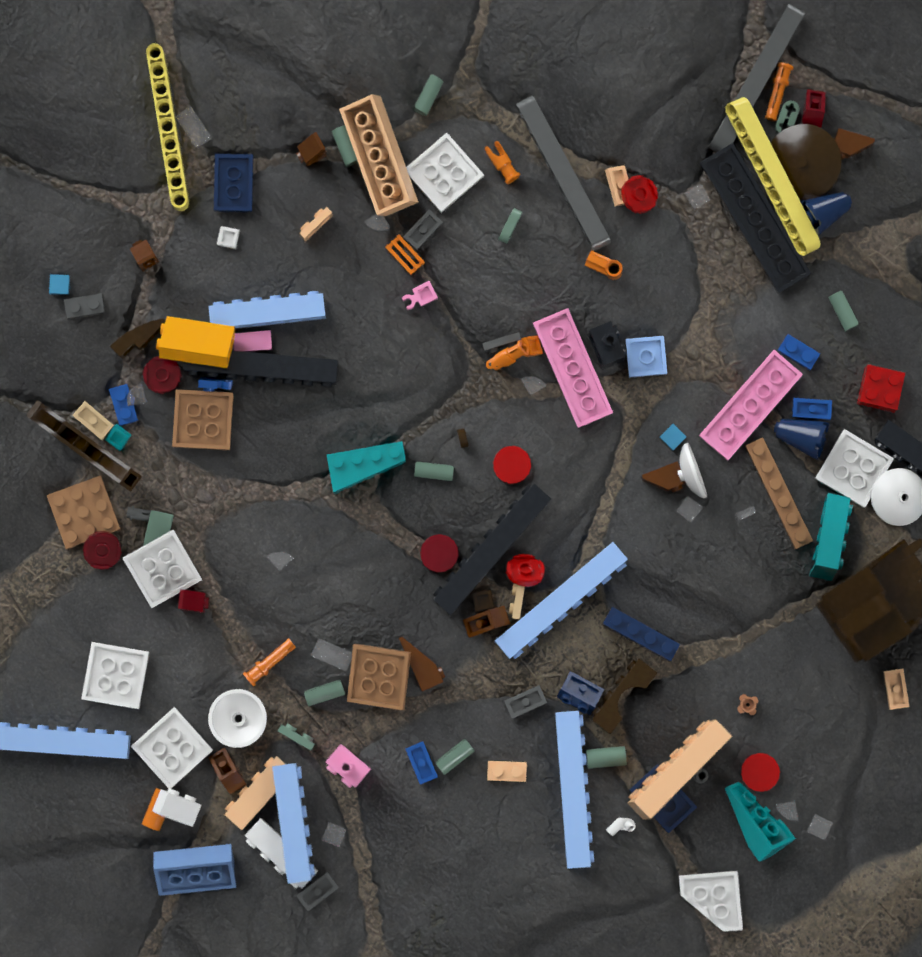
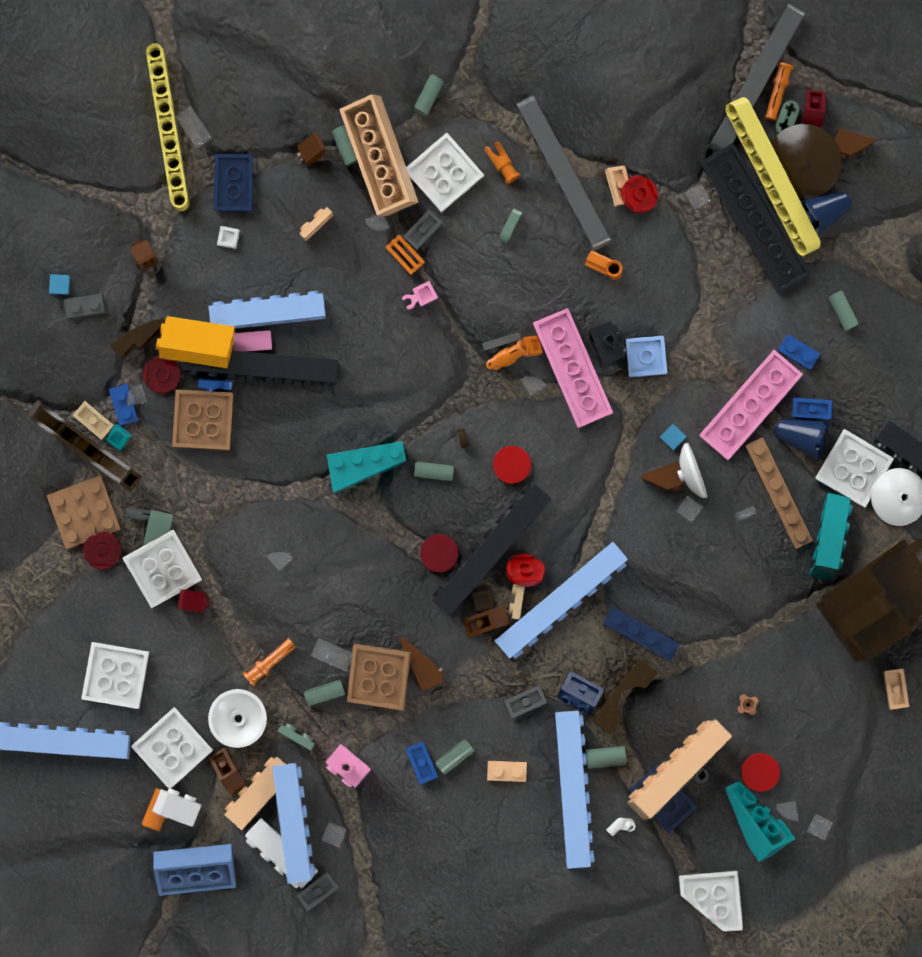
(881, 388): red brick -> none

